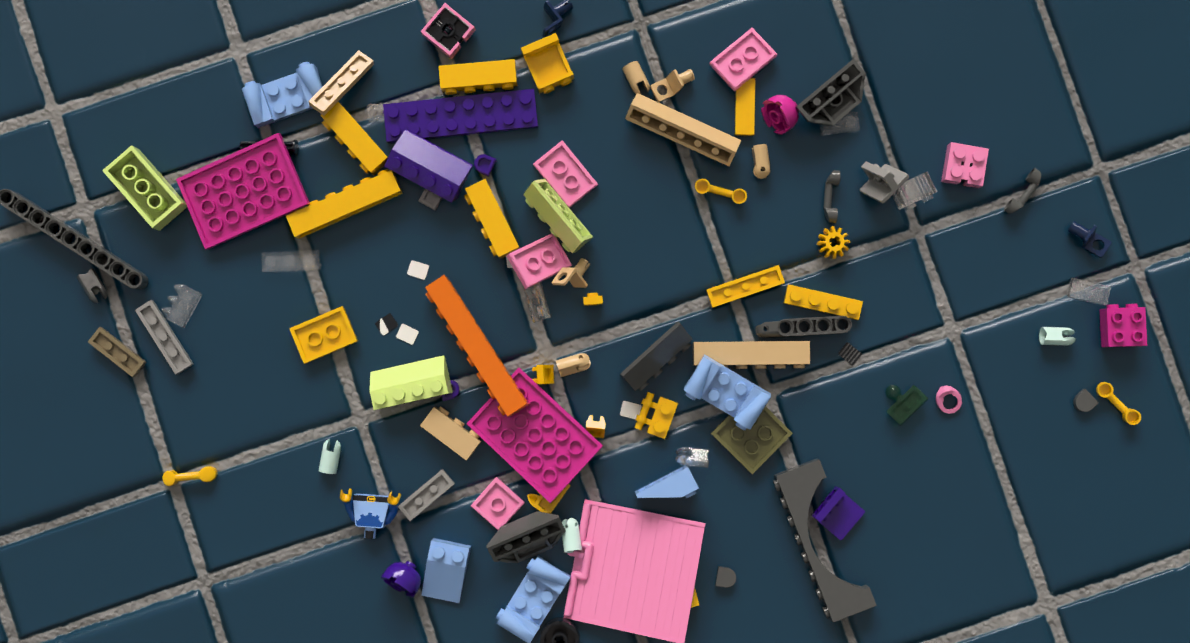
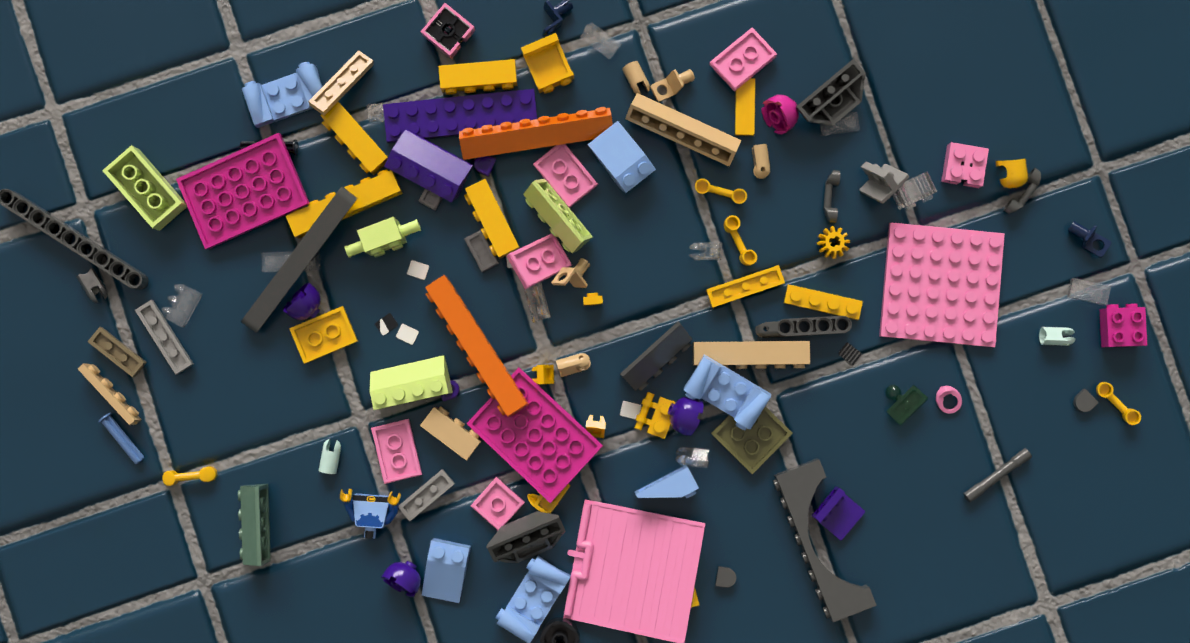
(114, 398): none -> tan plate
(121, 438): none -> medium blue axle
(255, 524): none -> sand green slope
(299, 259): none -> dark grey beam
(304, 303): none -> dark purple cylinder
(382, 237): none -> yellowish green brick
(396, 451): none -> bright pink tile
(481, 251): none -> flat silver tile
(535, 133): none -> orange brick
(571, 538): light aqua piece -> none
(600, 40): none -> clear hinge
(621, 157): none -> light blue slope
(685, 414): none -> dark purple cylinder
(707, 250): none -> clear piece
(746, 257): none -> yellow bar
(942, 285): none -> bright pink plate
(979, 488): none -> dark grey piece
(1016, 173): none -> yellow helmet

